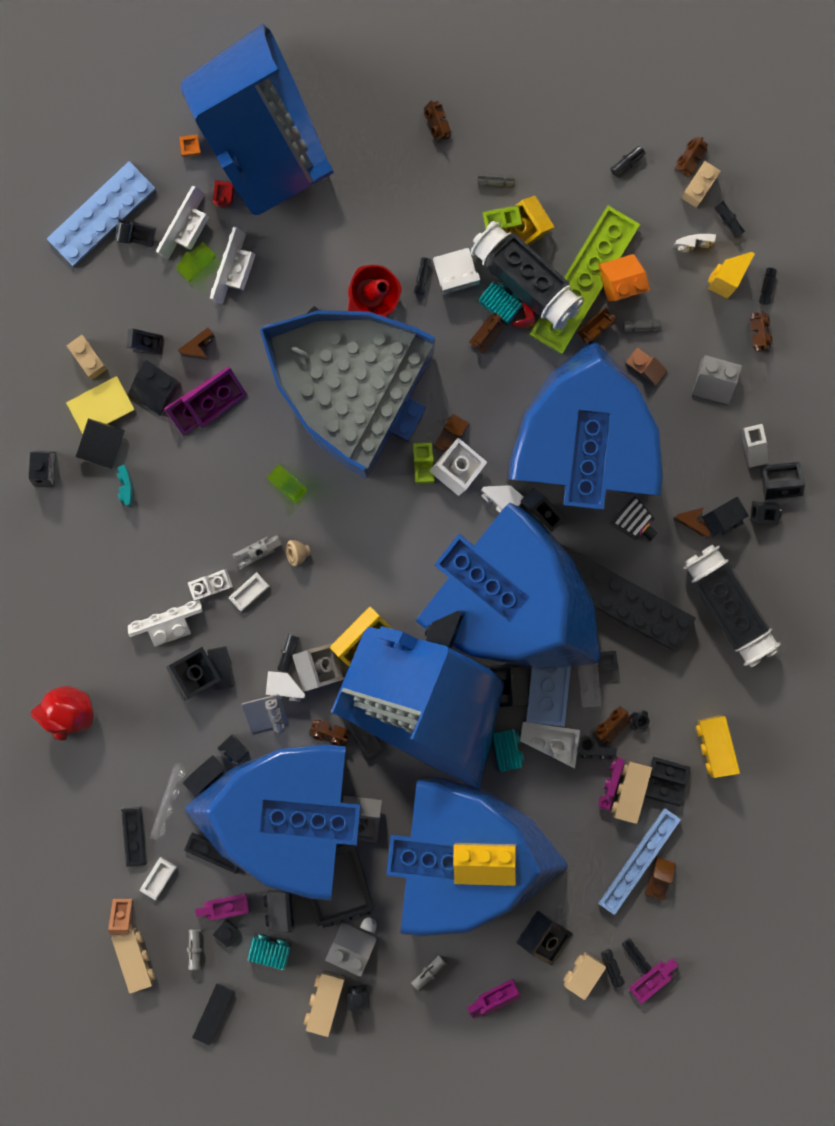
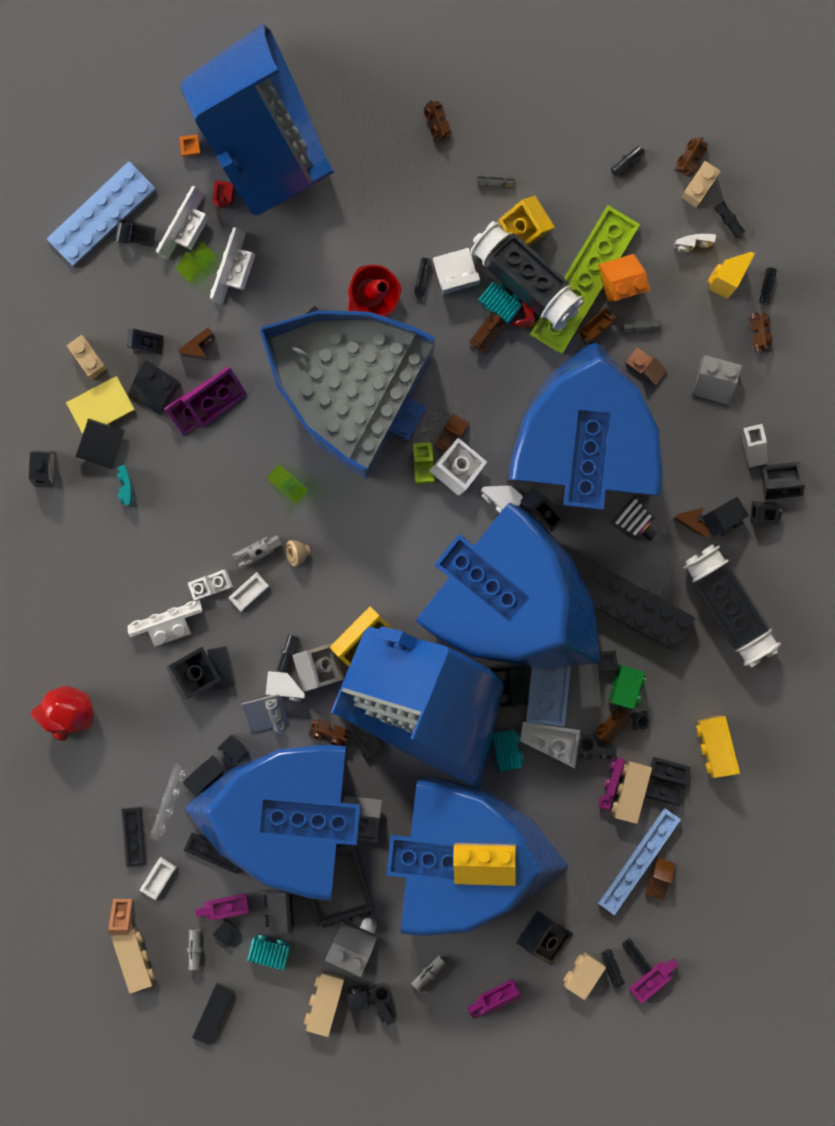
(384, 1012): none -> black plate
(445, 629): black slope -> none
(505, 216): lime slope -> none
(626, 687): none -> green brick

